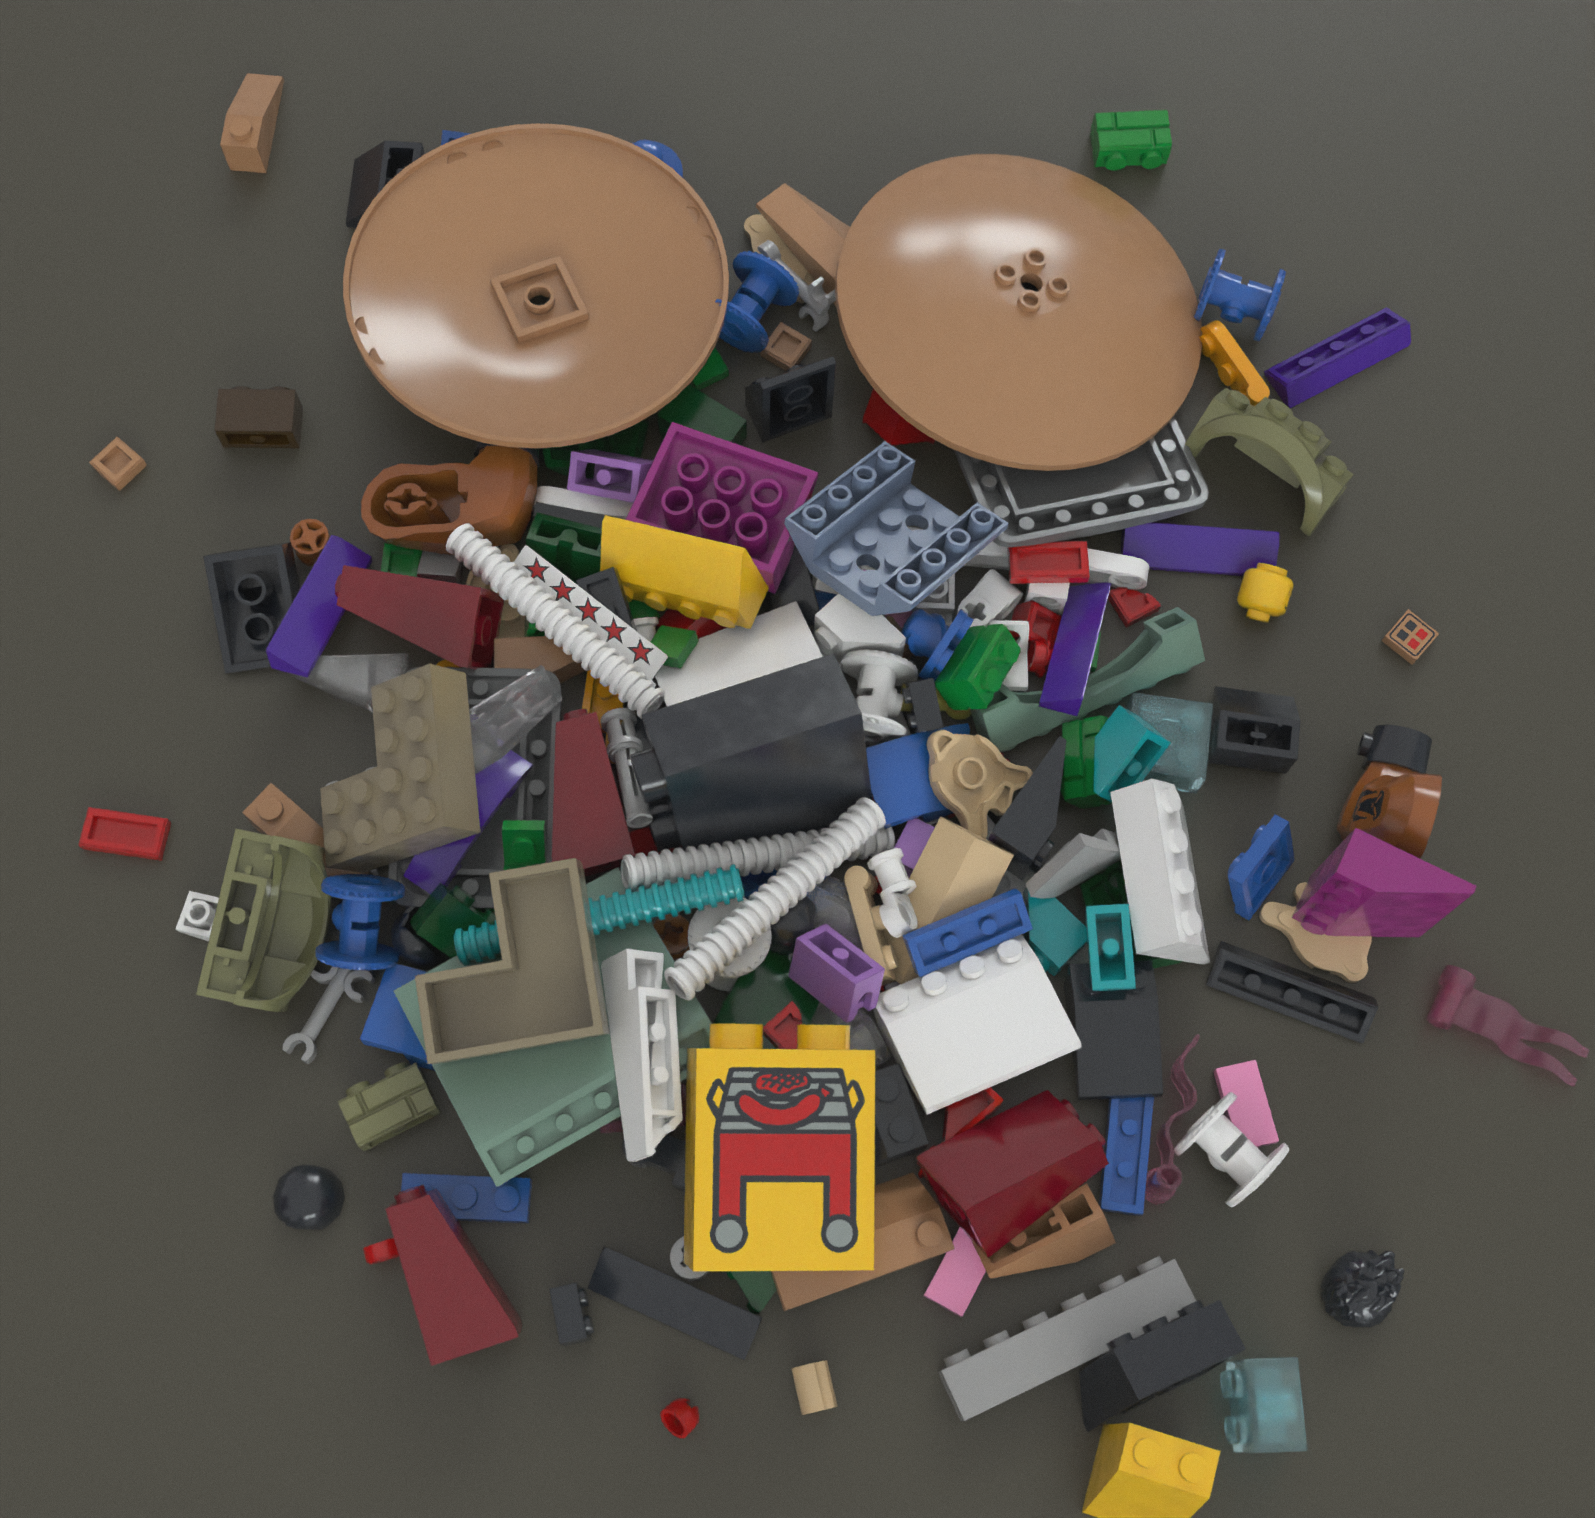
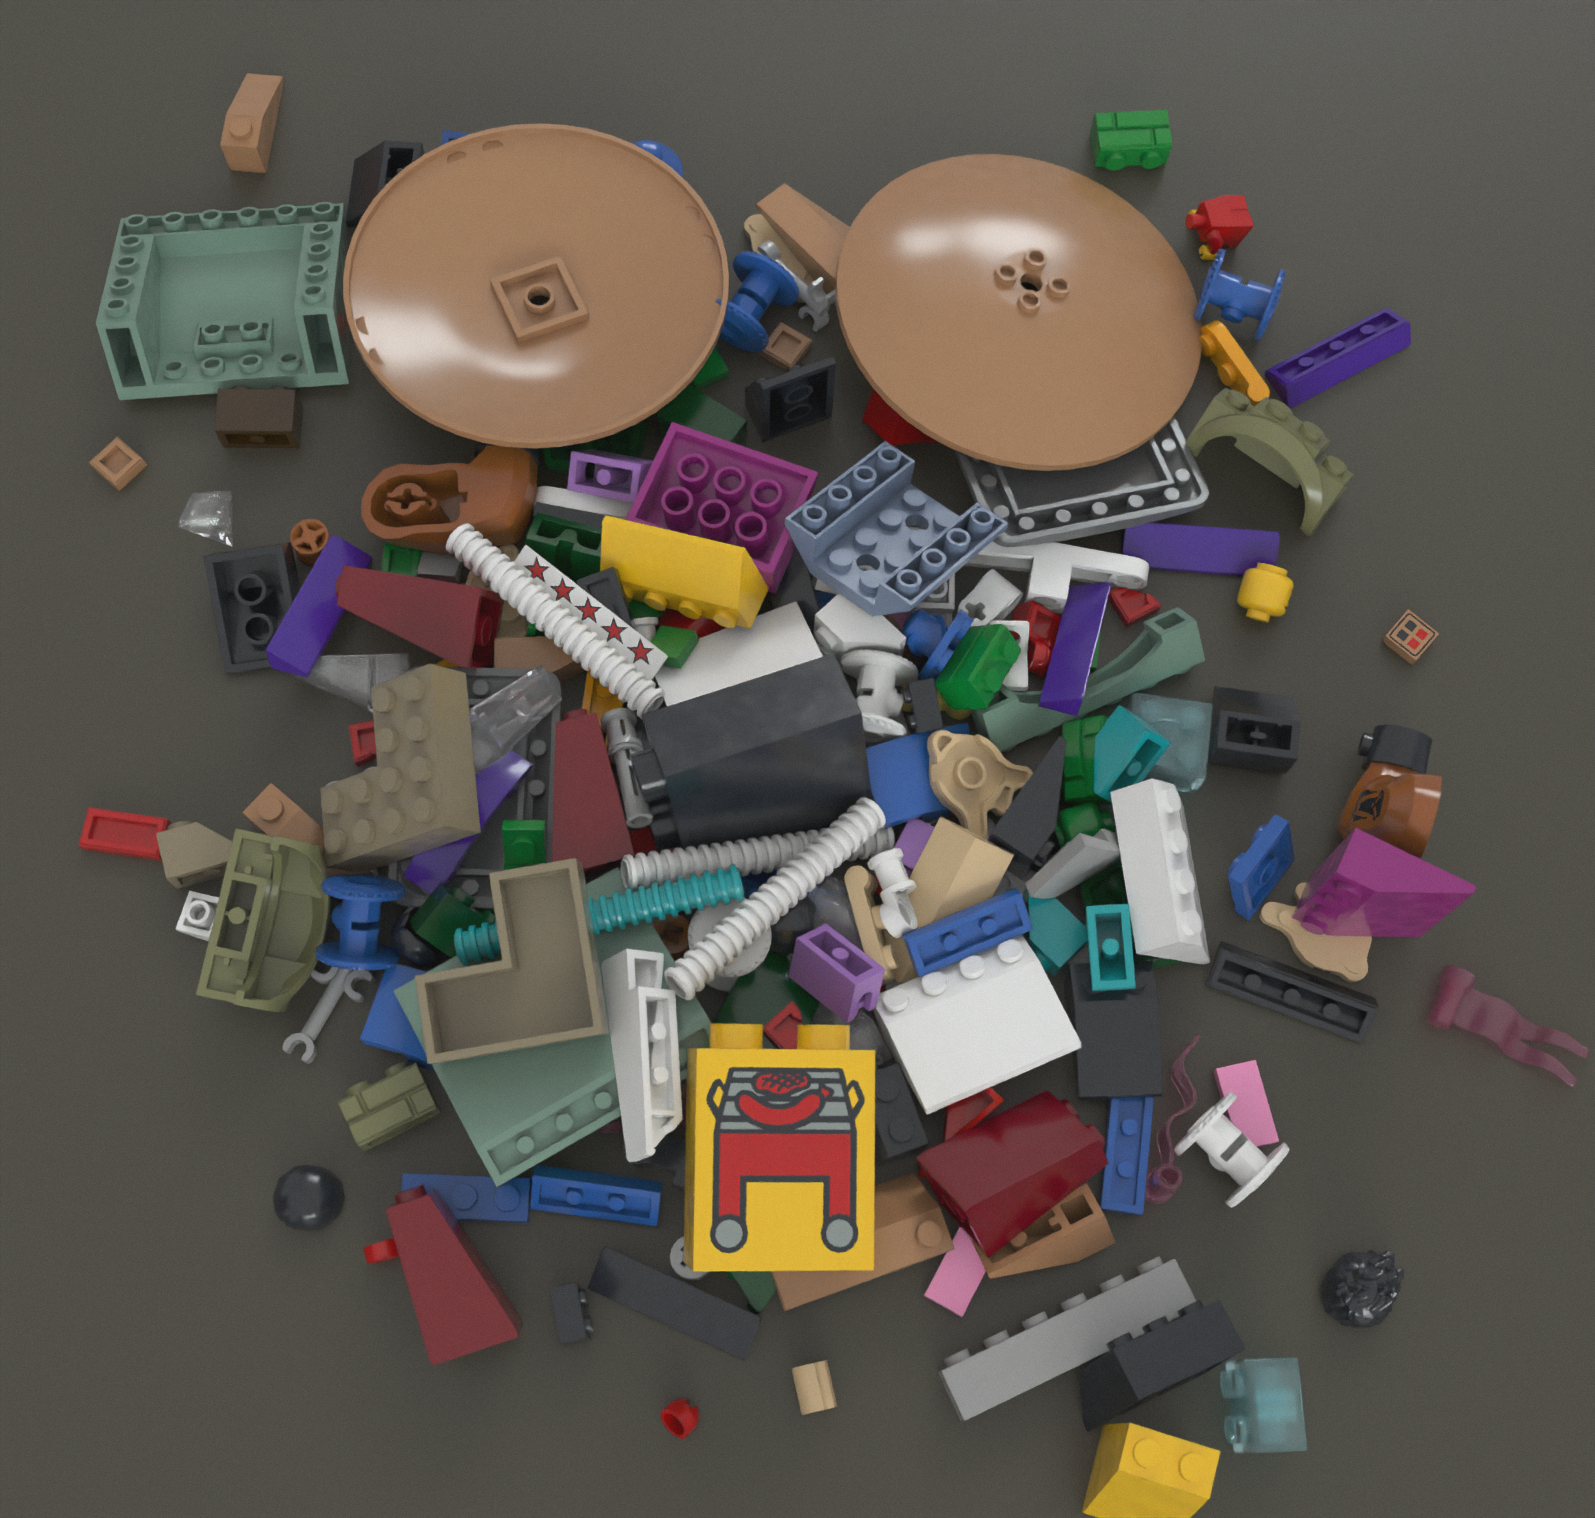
(192, 853): none -> dark tan slope
(209, 516): none -> clear slope
(227, 301): none -> sand green slope
(363, 742): none -> red tile
(596, 1195): none -> blue plate
(1049, 563): red tile -> none
(1081, 819): none -> green head
(1220, 223): none -> red piece

